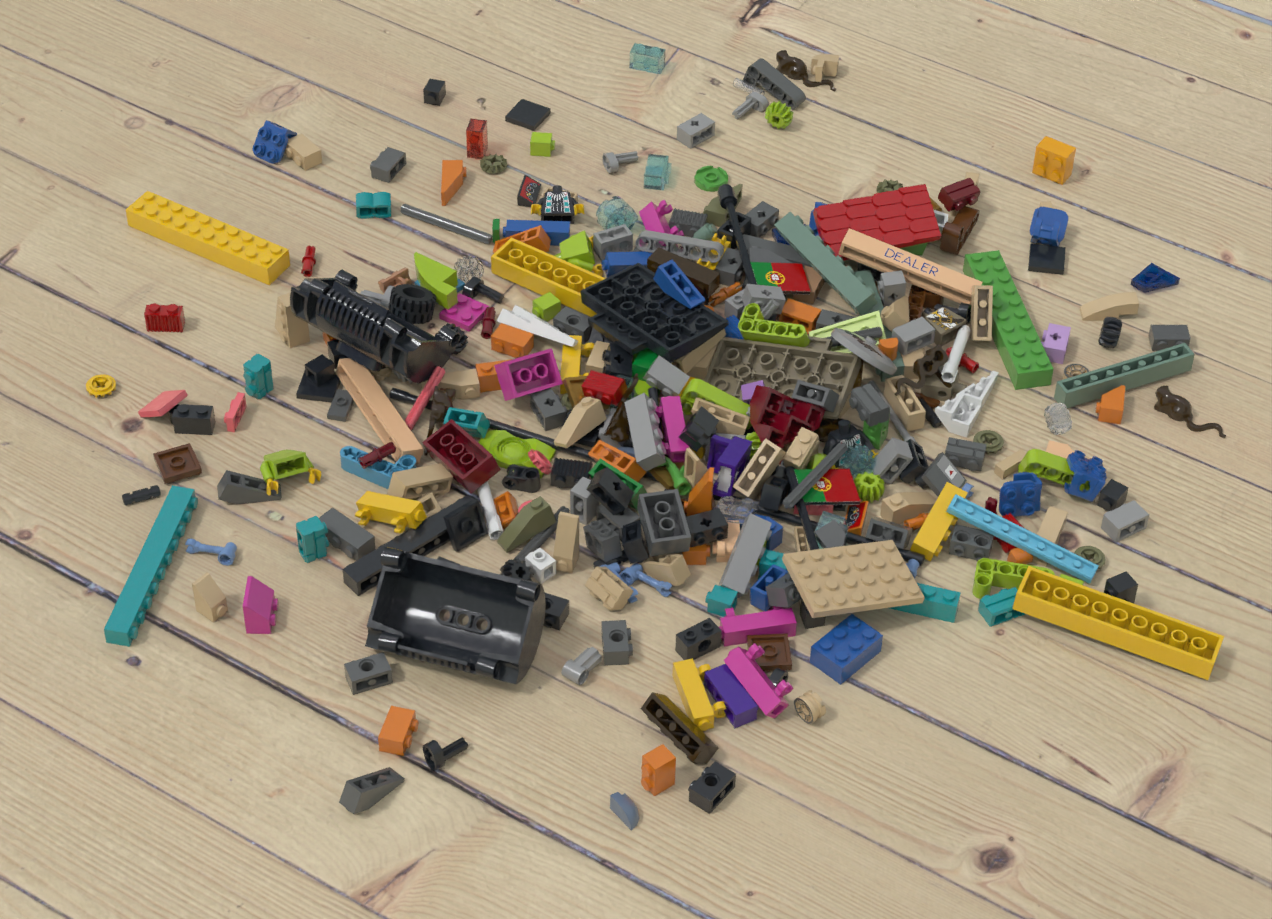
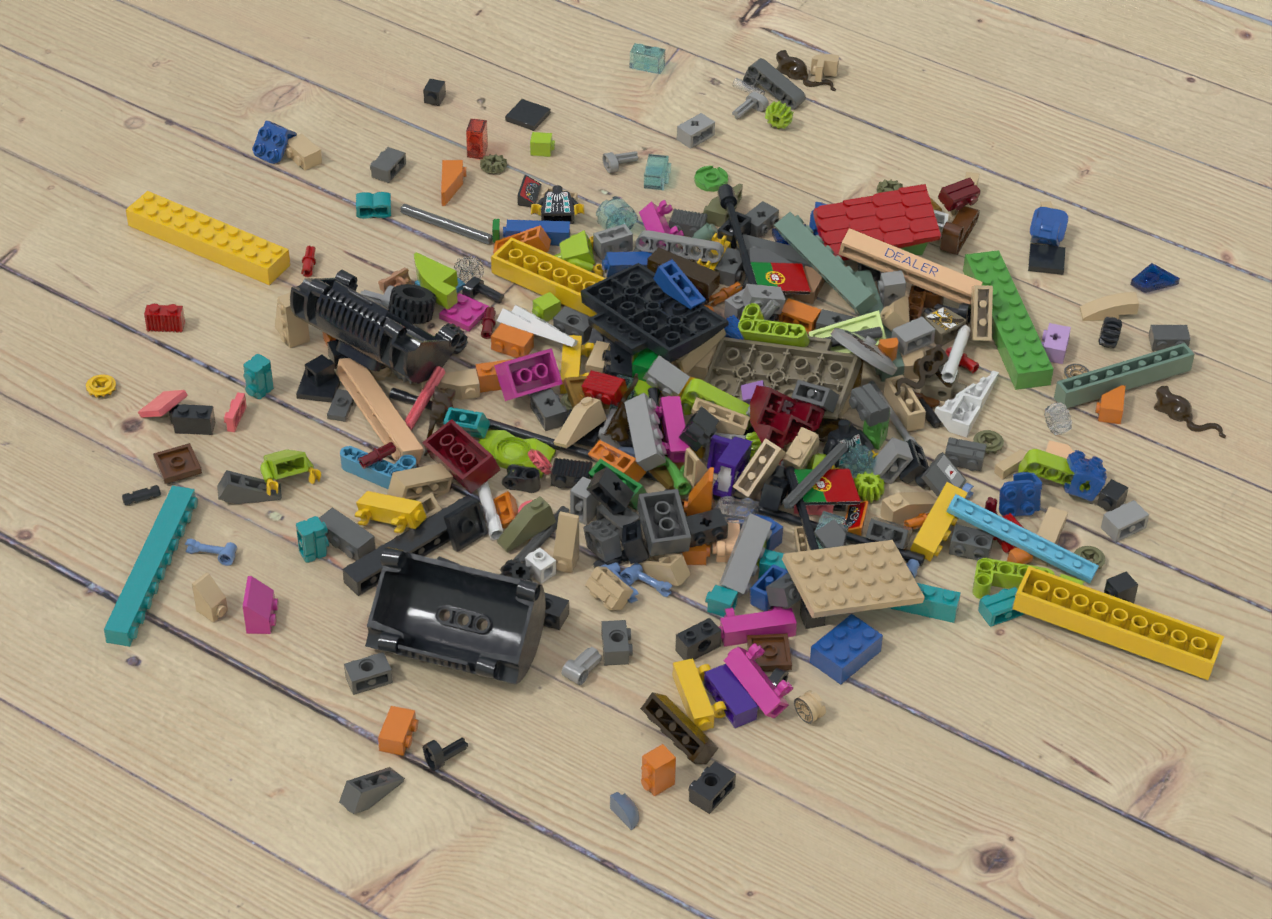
(1054, 160): light orange brick -> none

